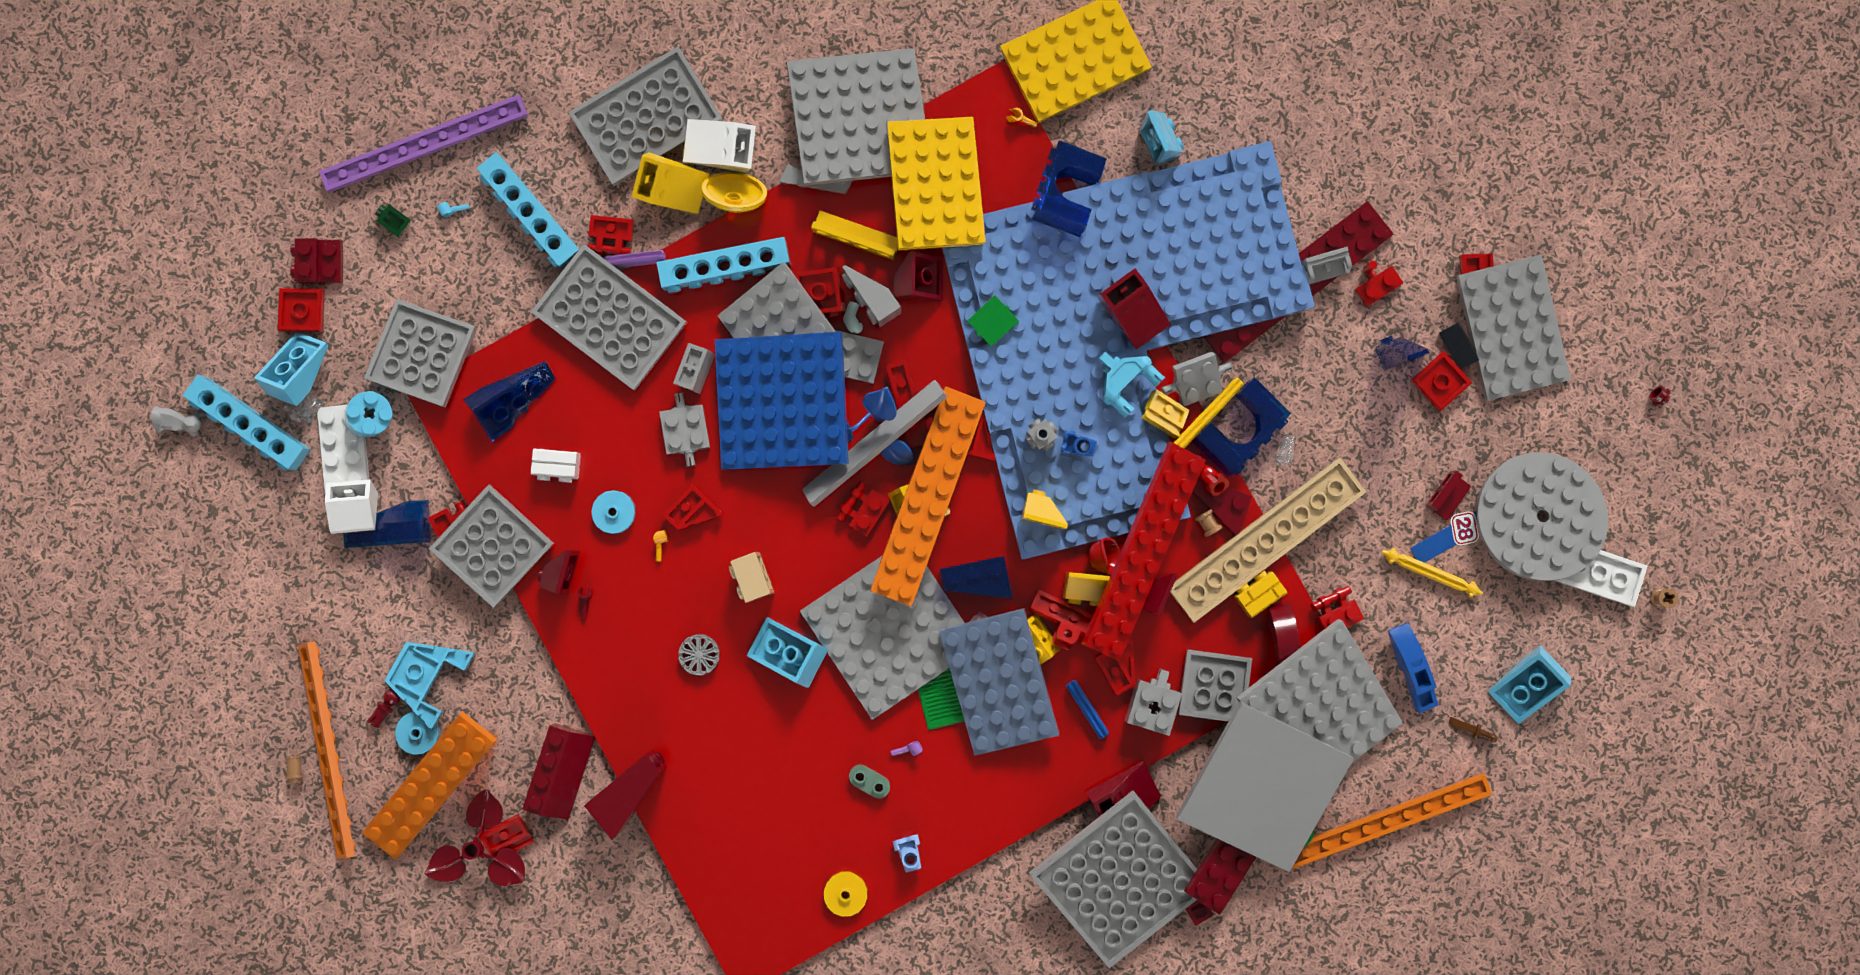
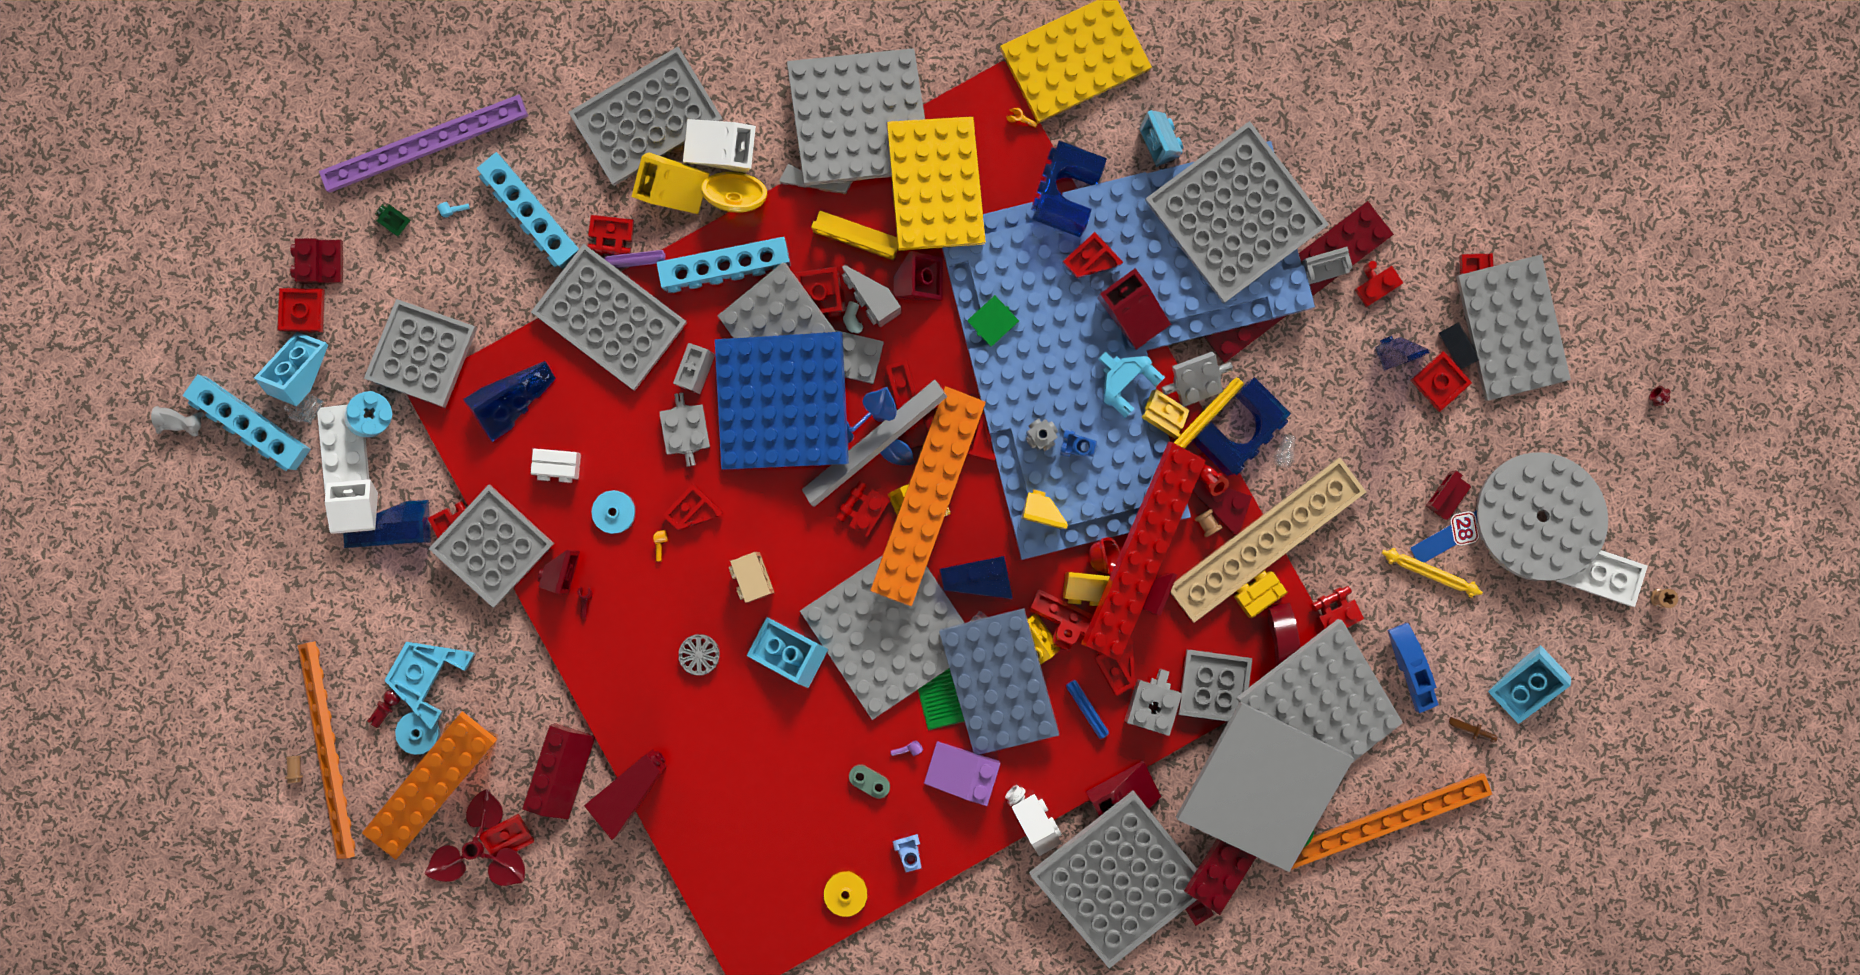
(962, 773): none -> medium lavender slope
(1015, 795): none -> white plate
(1040, 830): none -> white brick
(1091, 257): none -> red wing
(1236, 212): none -> light grey plate

